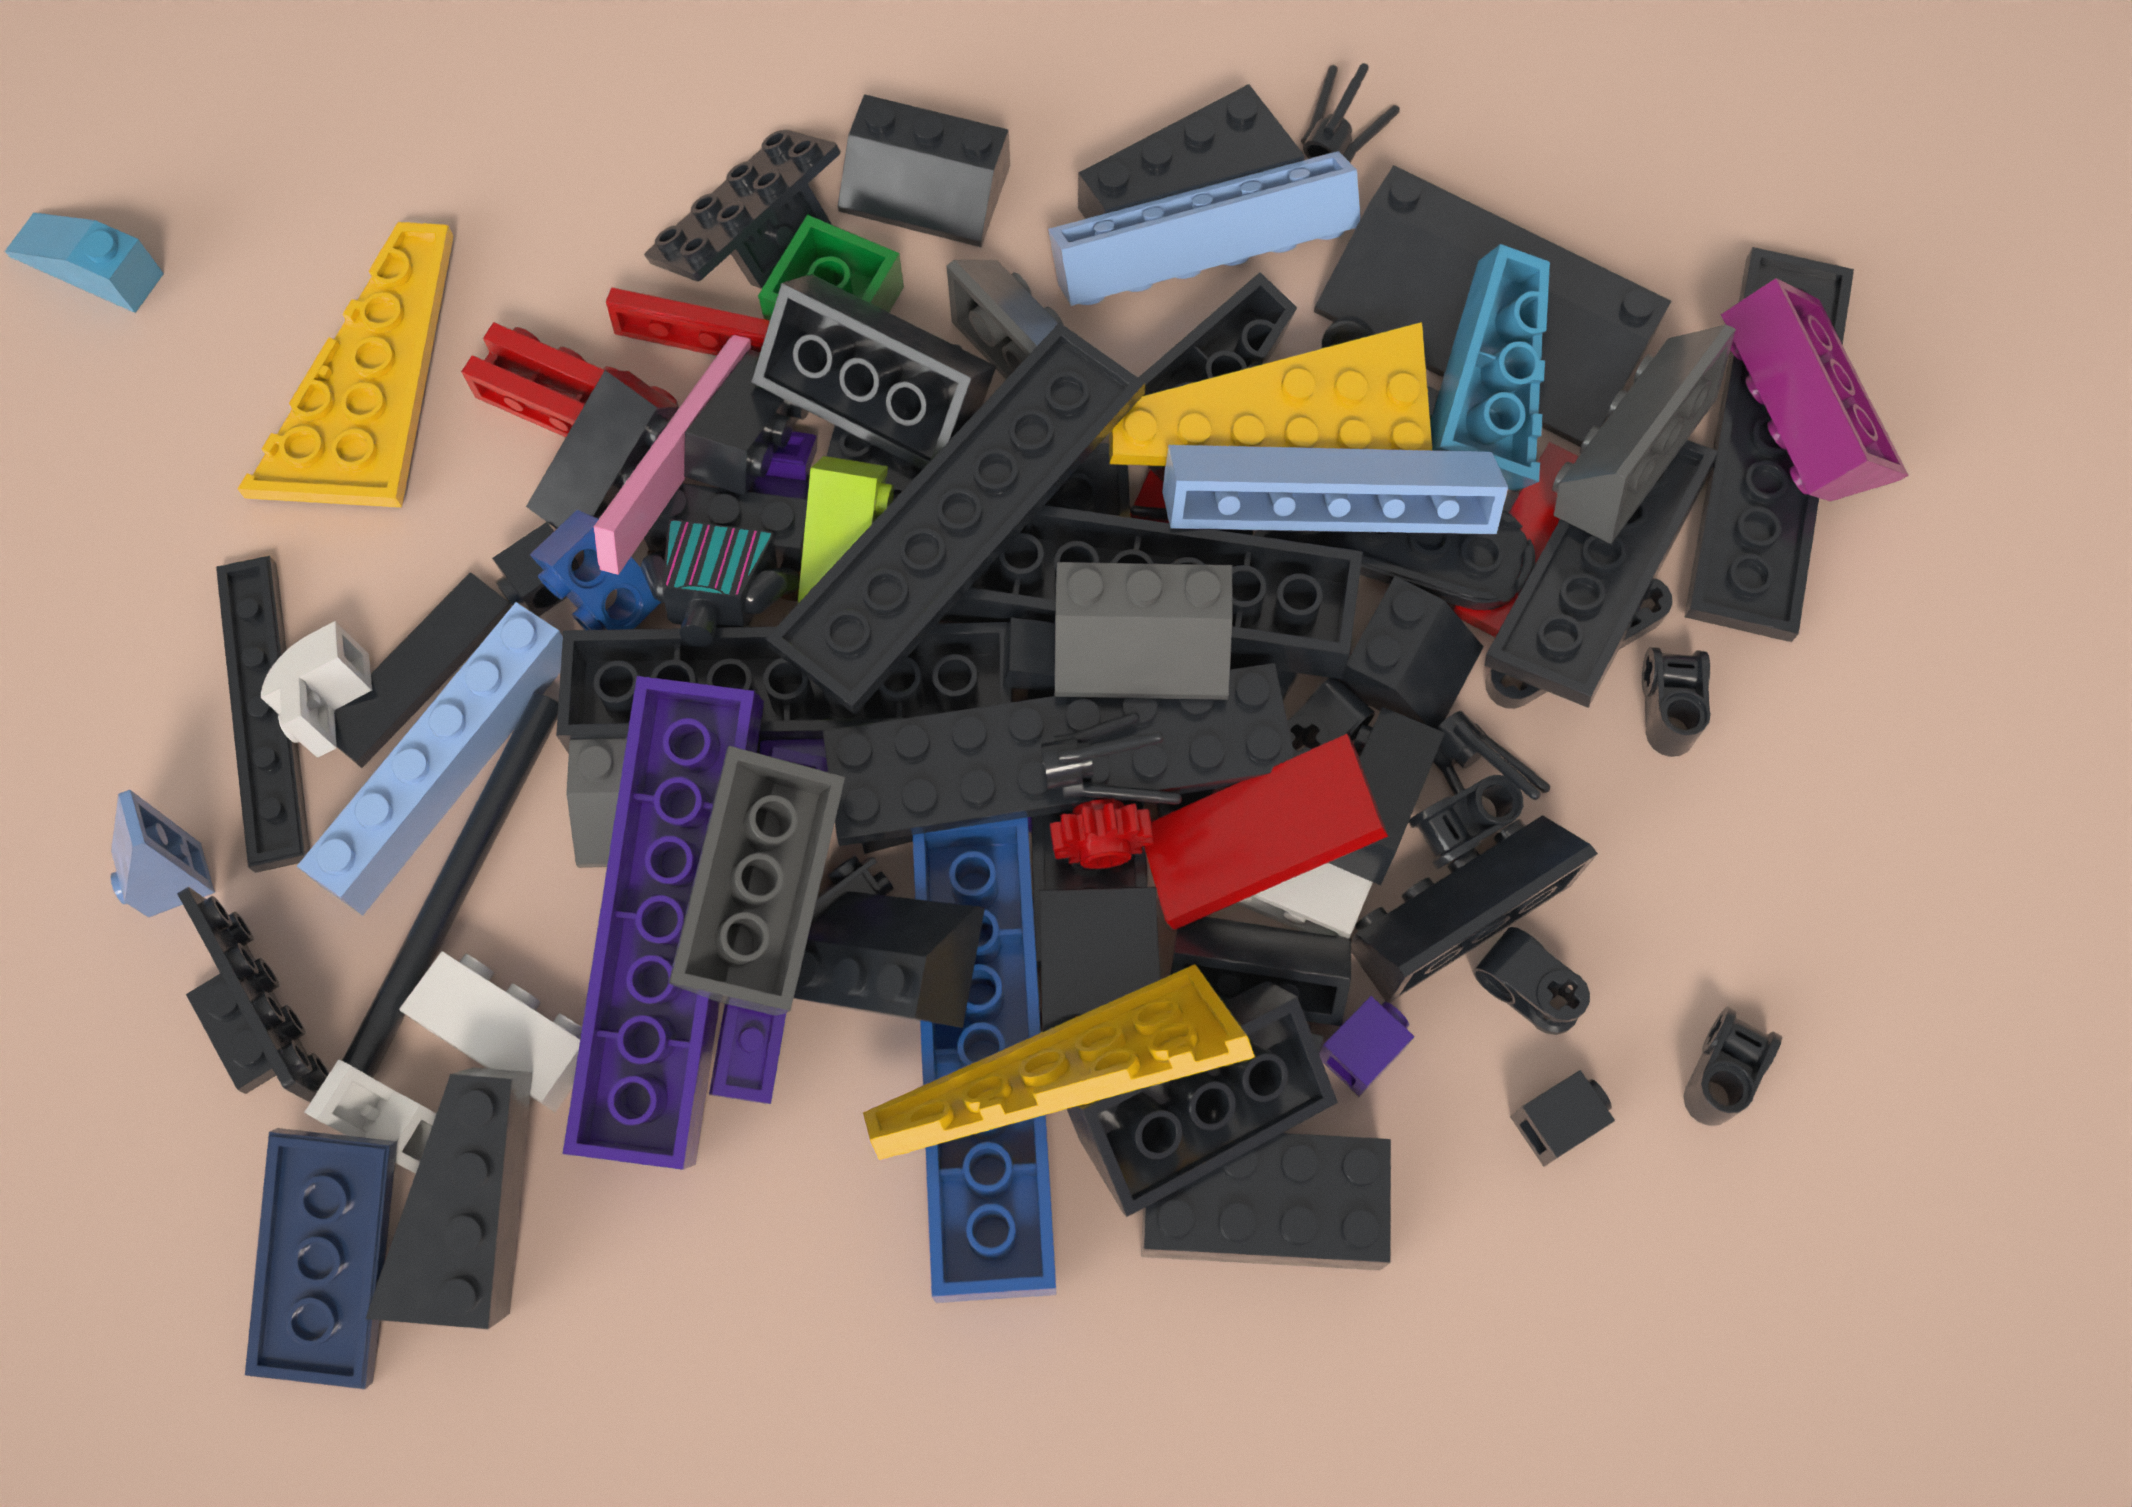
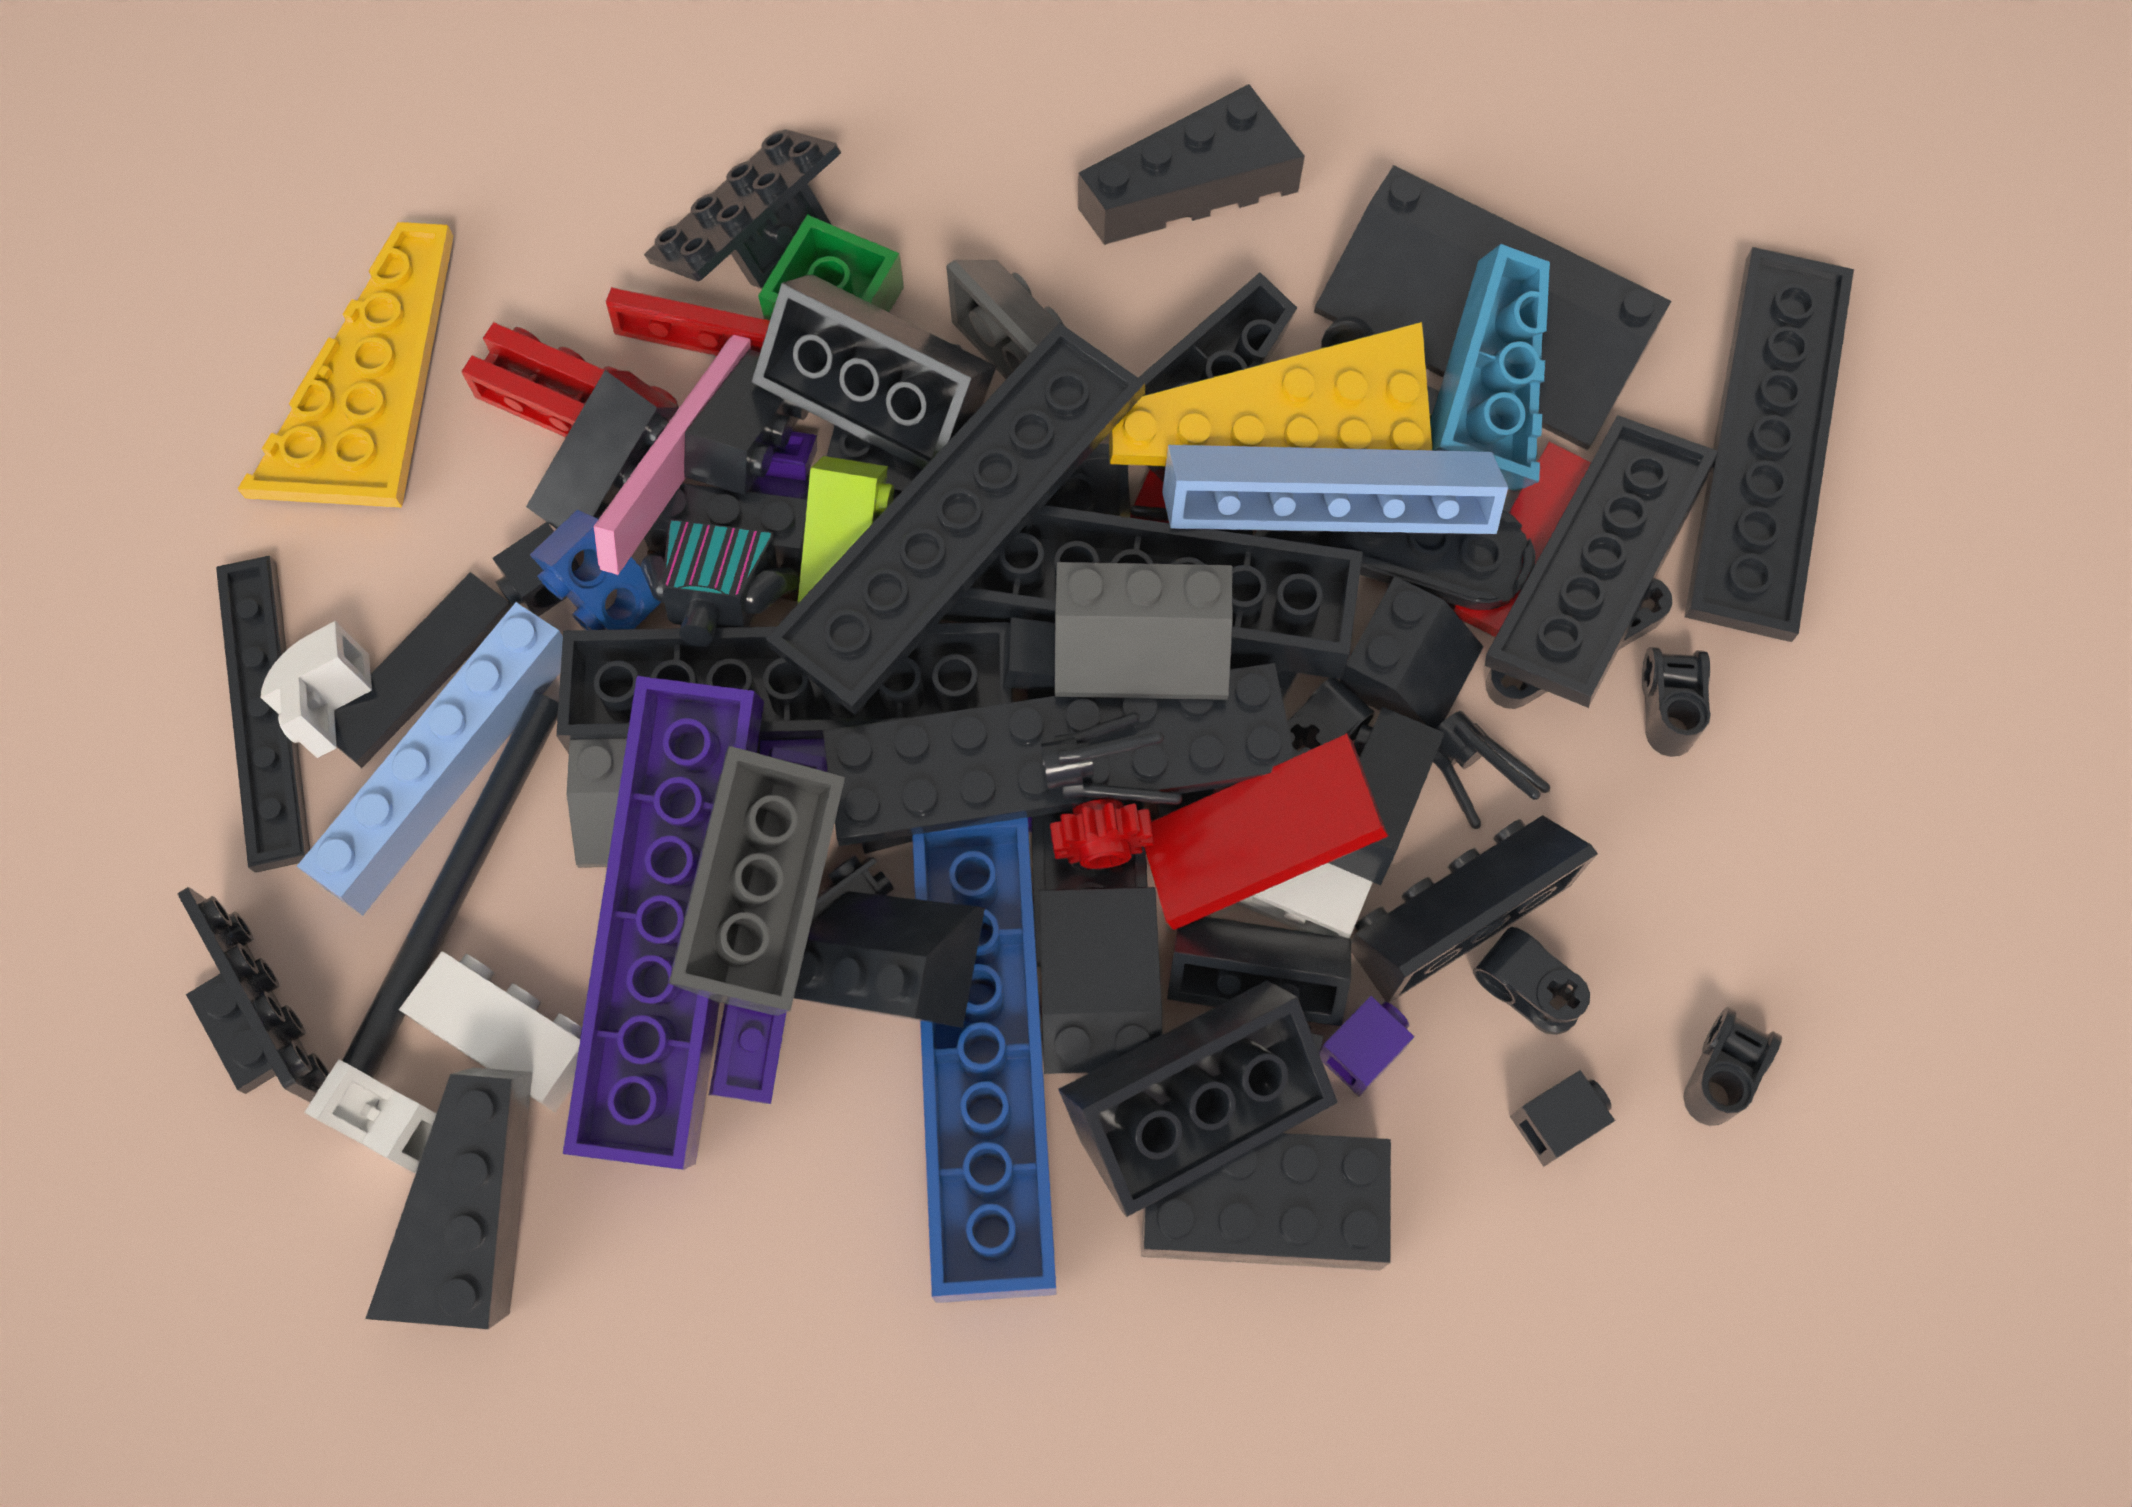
(88, 257): dark azure slope -> none
(154, 858): medium blue slope -> none
(320, 1257): dark blue tile -> none
(923, 170): slope -> none
(1117, 1048): yellow wing -> none
(1205, 228): light blue brick -> none
(1334, 131): black plant -> none
(1462, 822): black piece -> none
(1642, 432): dark grey slope -> none
(1811, 394): magenta slope -> none

